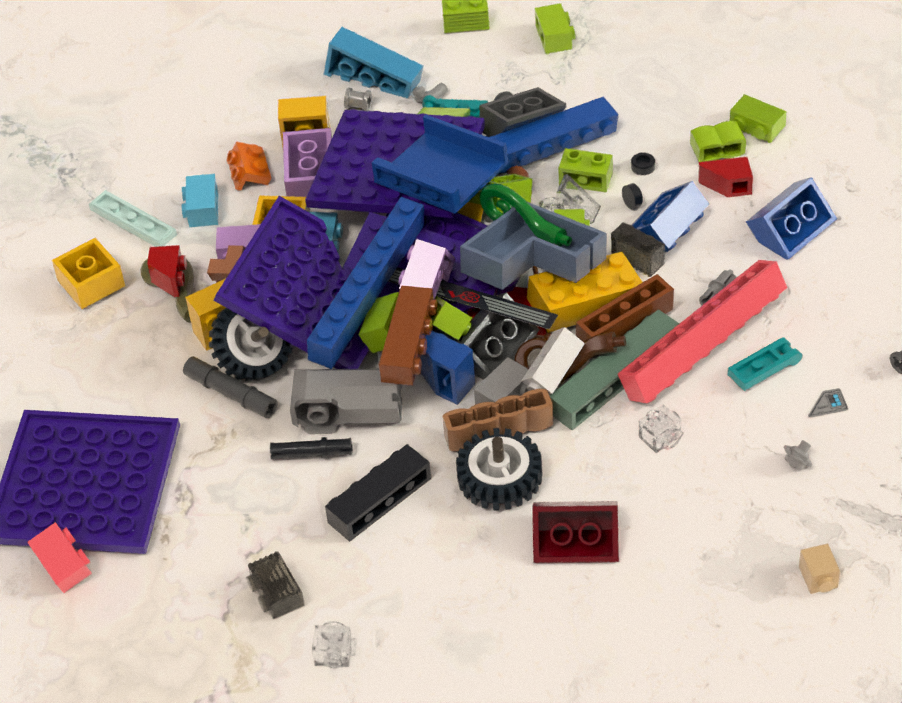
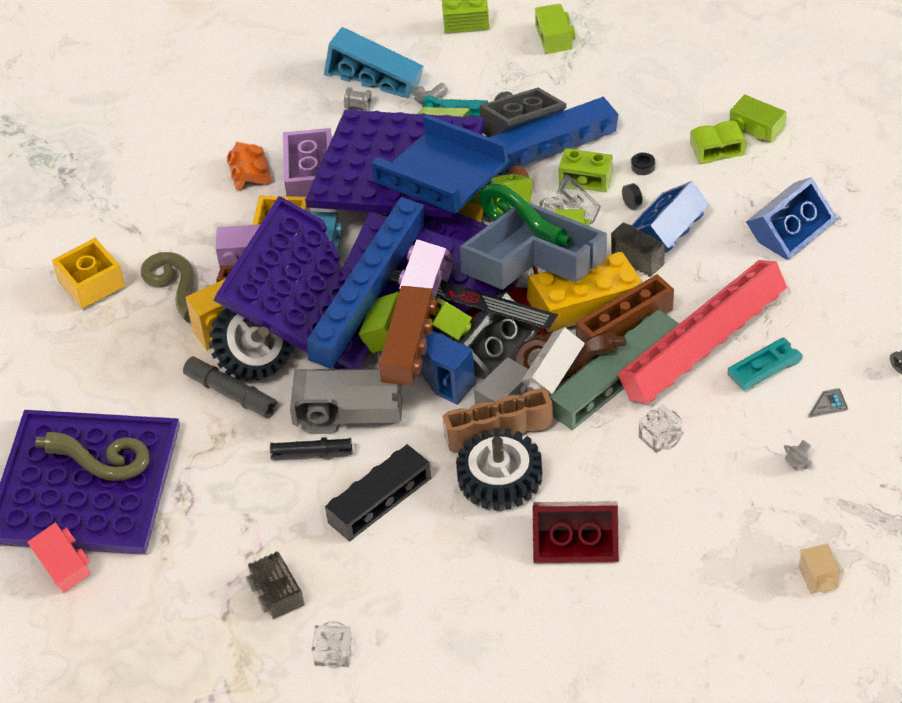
(66, 445): none -> olive plant
(132, 219): light aqua tile -> none
(167, 268): red slope -> none
(201, 200): medium azure brick -> none
(220, 268): nougat piece -> none
(302, 114): yellow brick -> none
(717, 285): light grey axle -> none
(727, 176): red slope -> none

